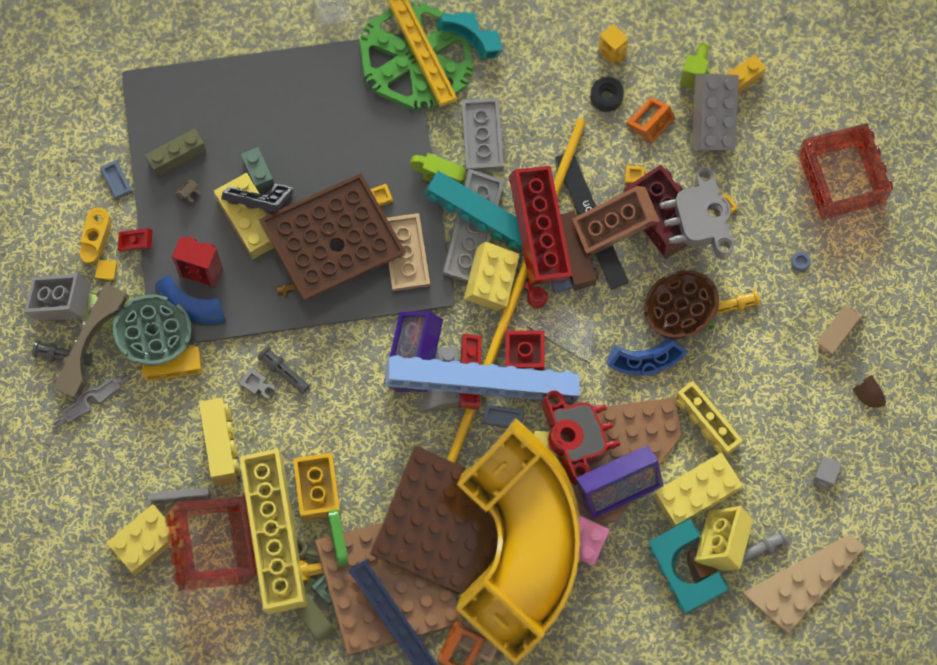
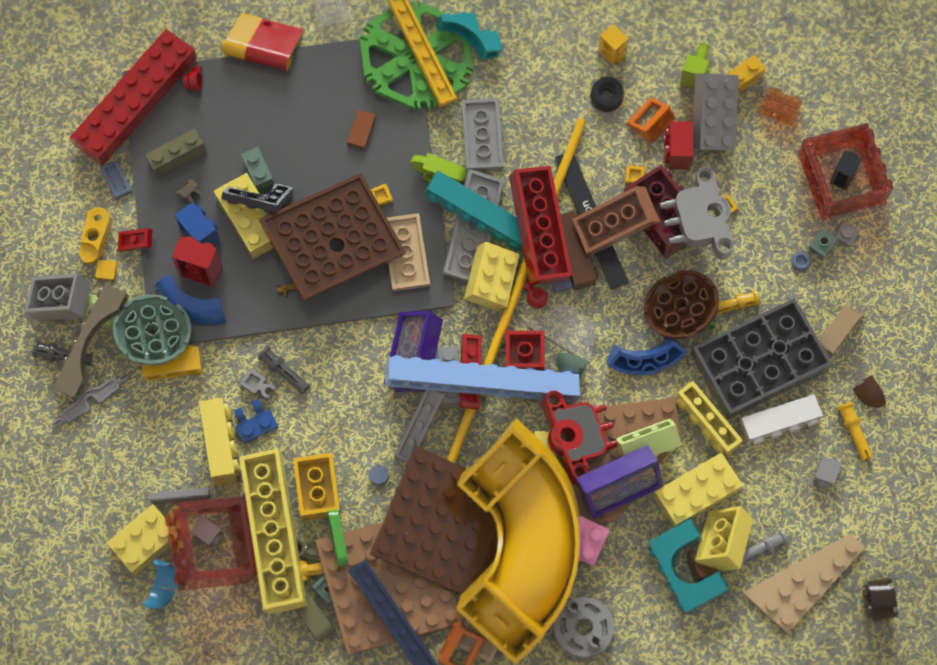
(133, 97): none -> red brick
(164, 577): none -> dark azure piece
(193, 79): none -> red piece
(194, 224): none -> blue brick
(207, 532): none -> light grey brick
(256, 426): none -> blue plate
(262, 41): none -> door
(361, 129): none -> dark orange tile
(378, 475): none -> sand blue tile
(420, 423): none -> light grey tile
(501, 416): sand blue tile -> none
(571, 363): none -> sand green brick
(575, 612): none -> light grey piece
(659, 438): none -> yellowish green brick
(679, 145): none -> red brick
(761, 358): none -> dark grey brick
(780, 106): none -> clear orange brick
(781, 419): none -> white brick
(823, 249): none -> sand green brick
(845, 170): none -> black brick
(847, 234): none -> light grey plate
(852, 422): none -> yellow pin
(880, 598): none -> dark brown brick

